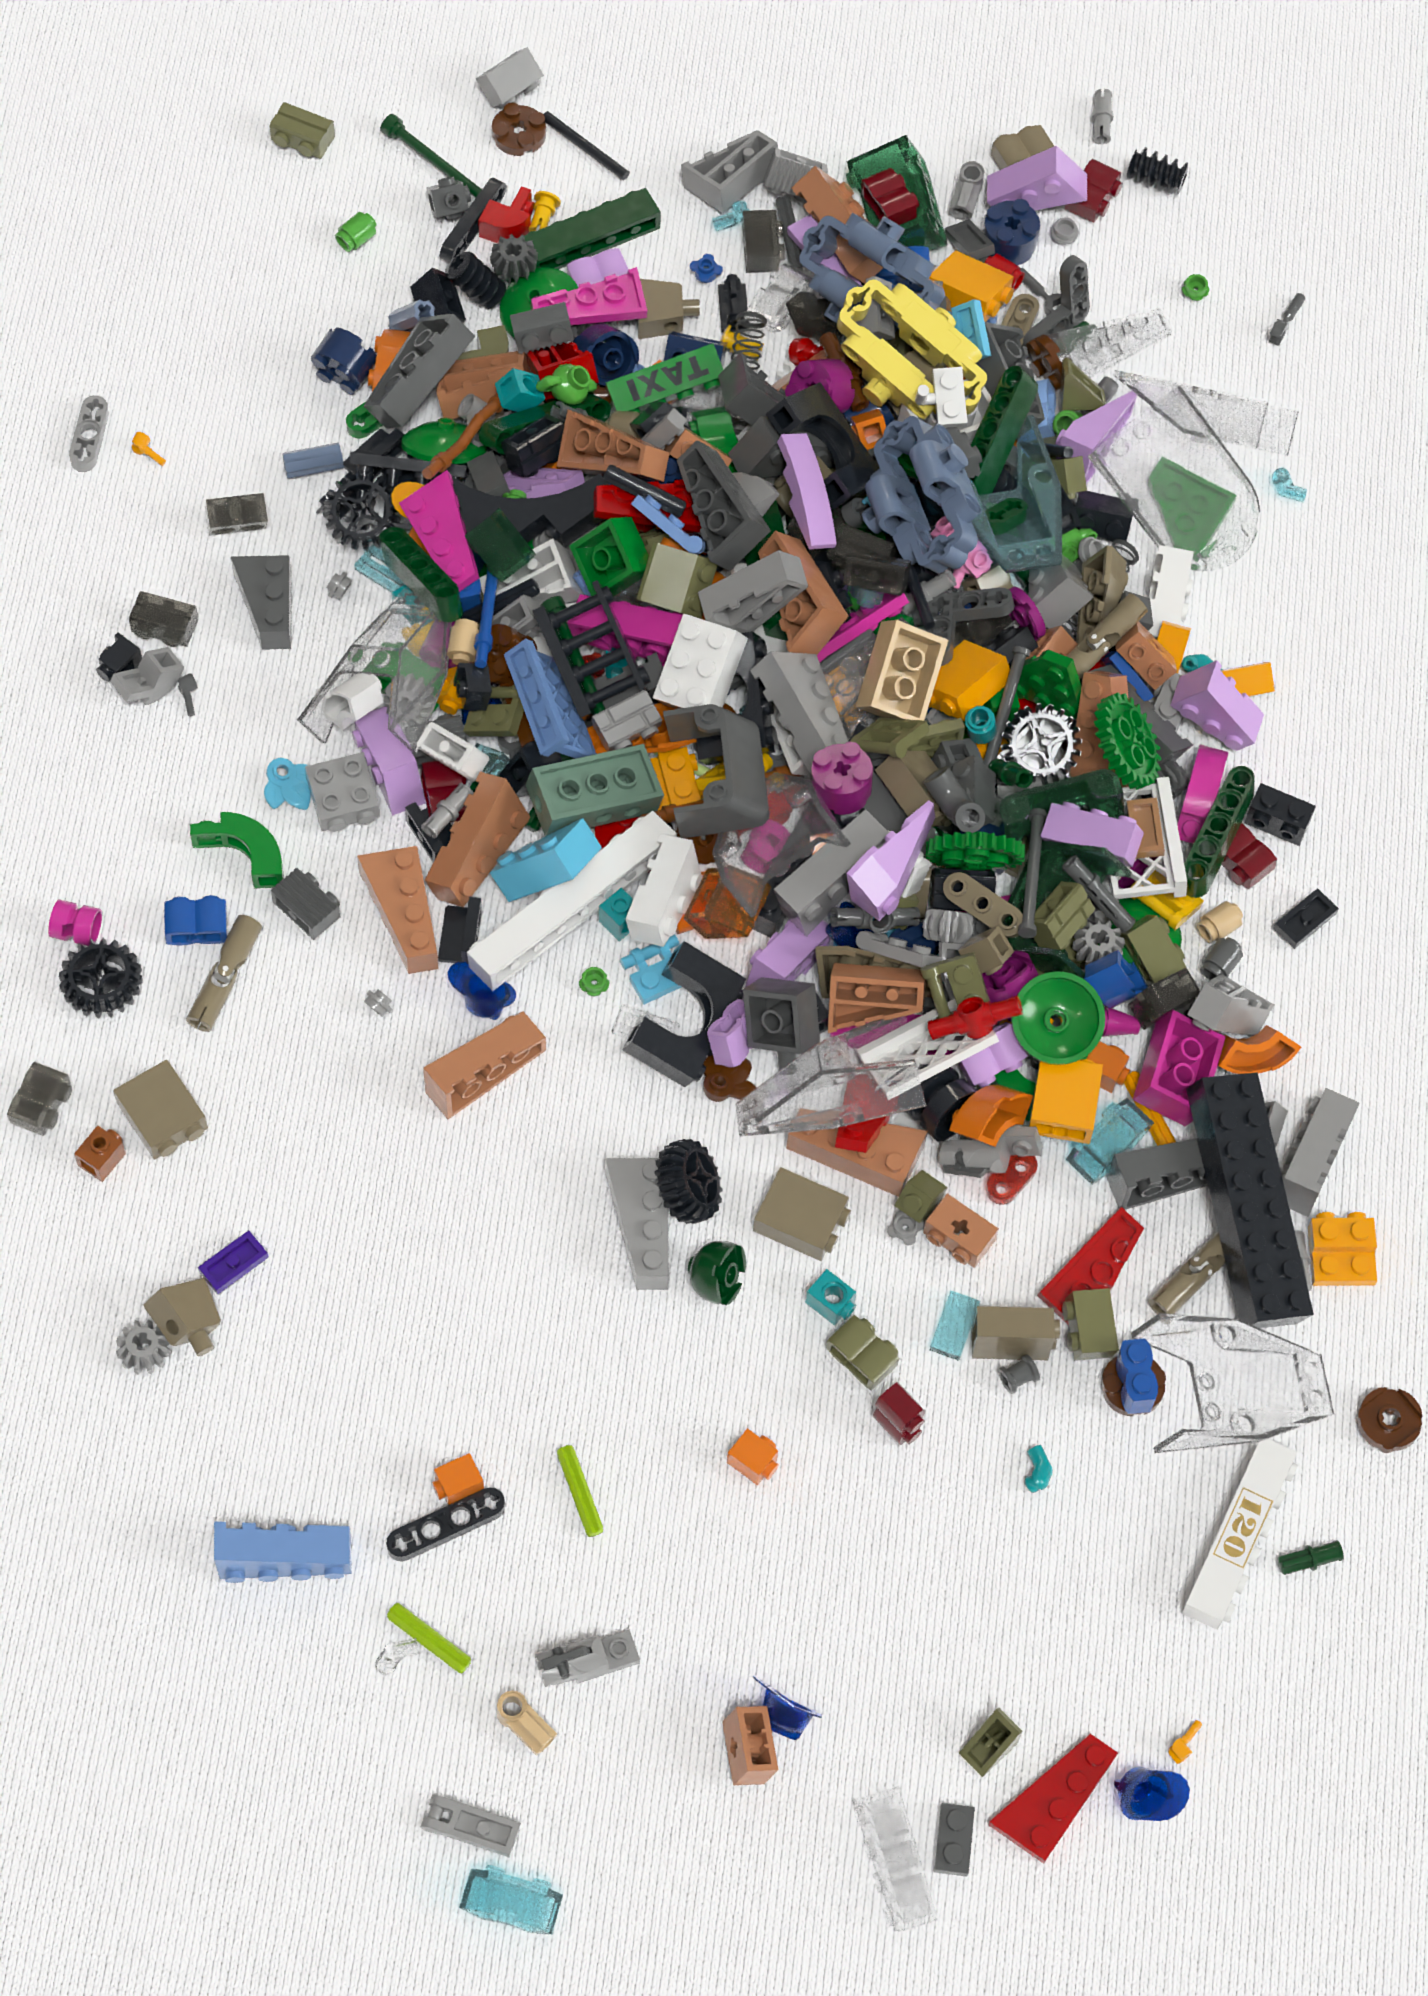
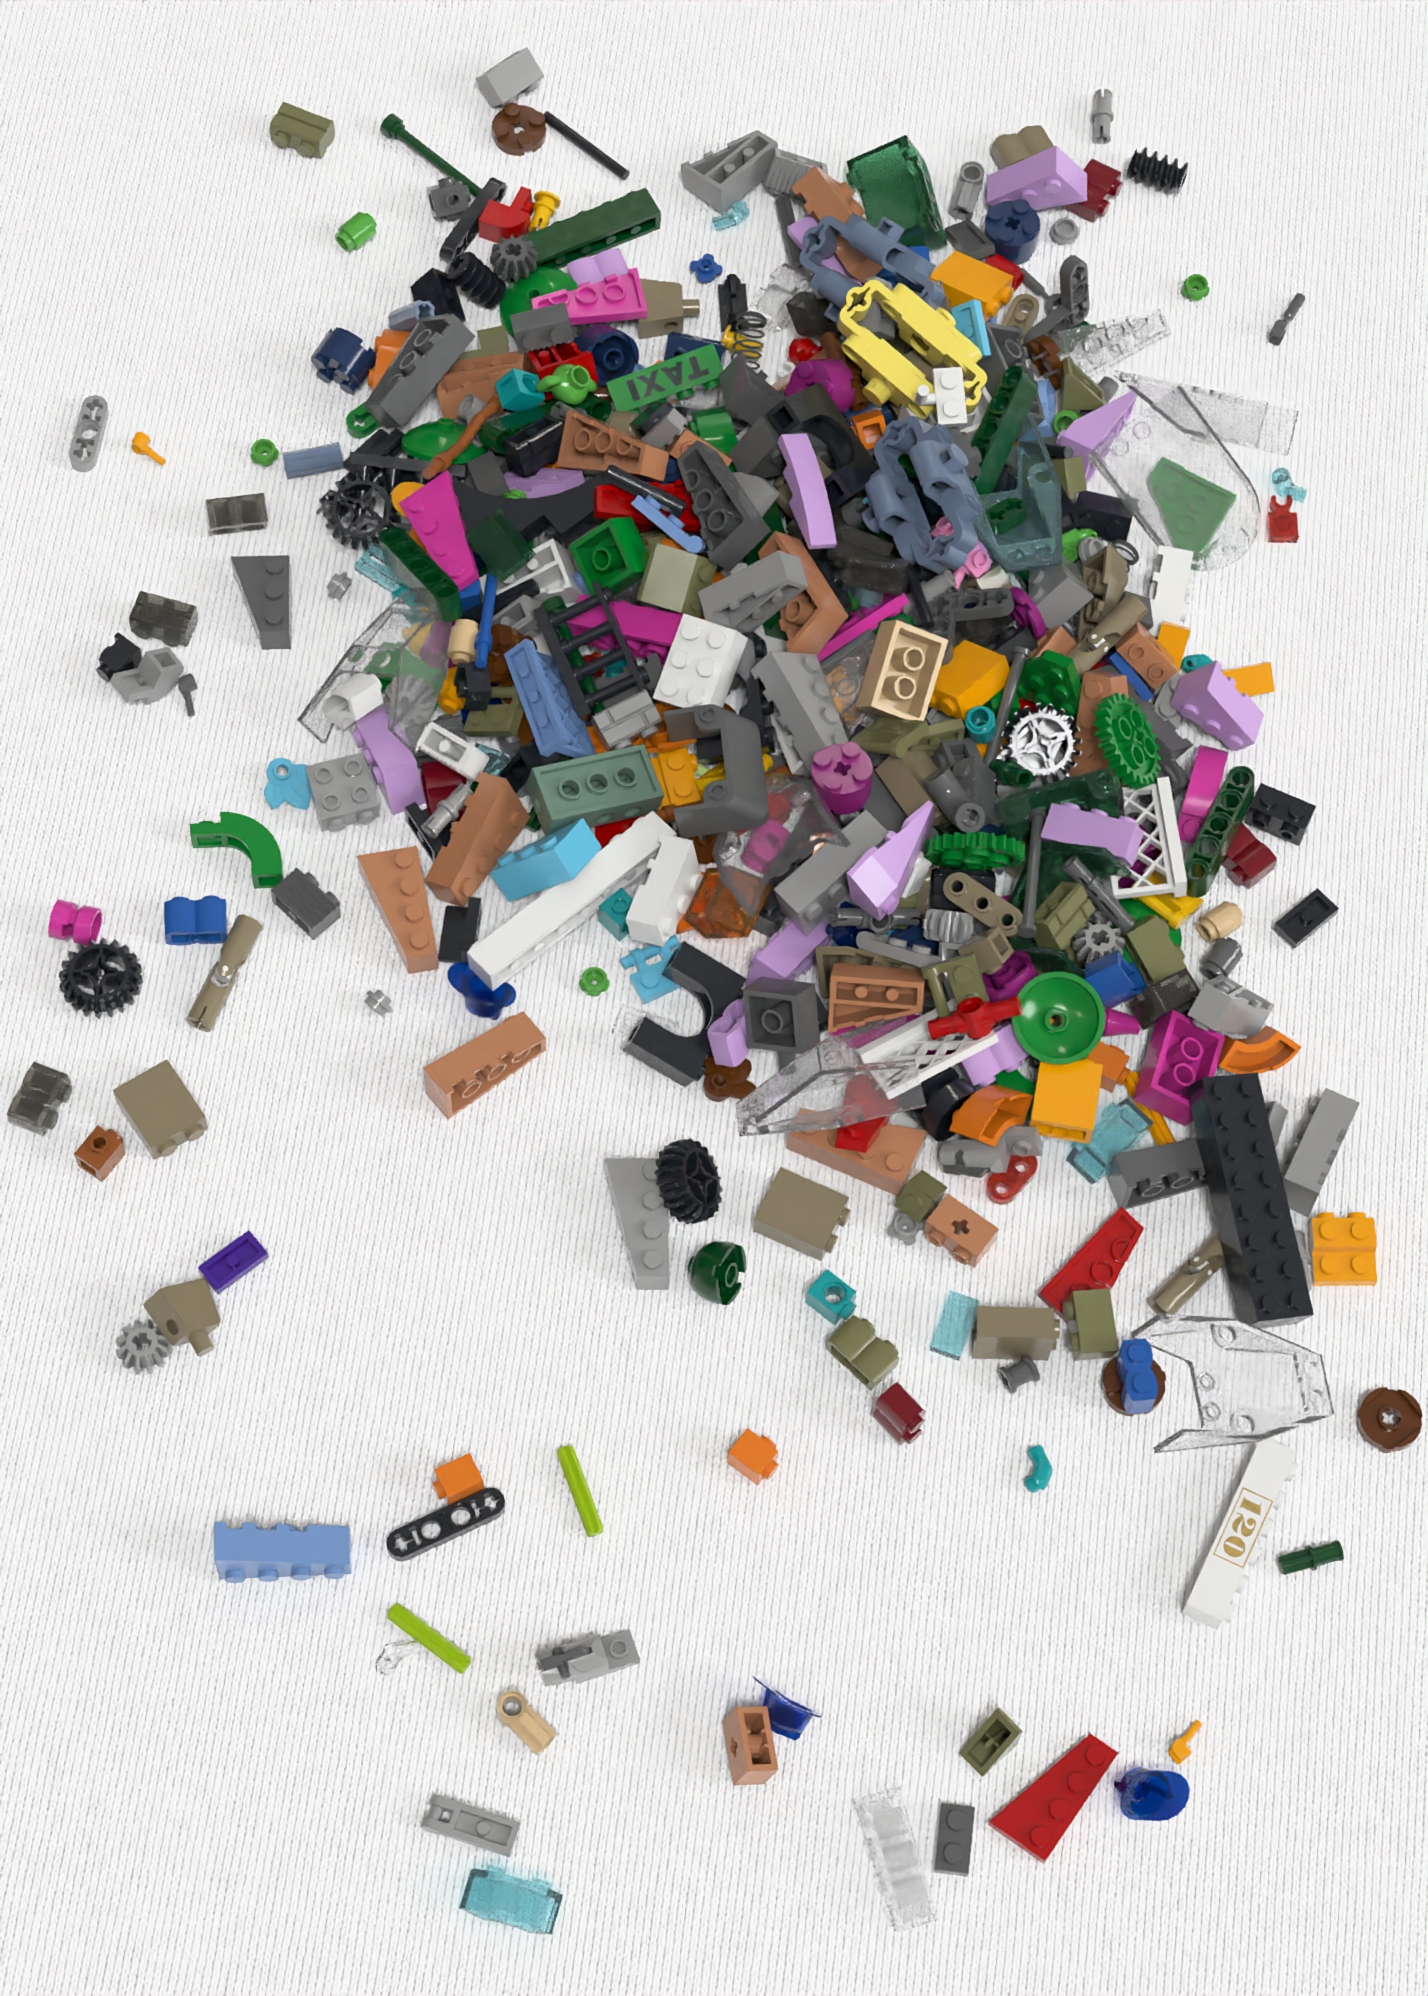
(264, 446): none -> bright green plate
(761, 241): clear smoke brick -> none
(889, 197): dark red brick -> none
(1148, 819): medium nougat tile -> none
(1282, 523): none -> clear red plate

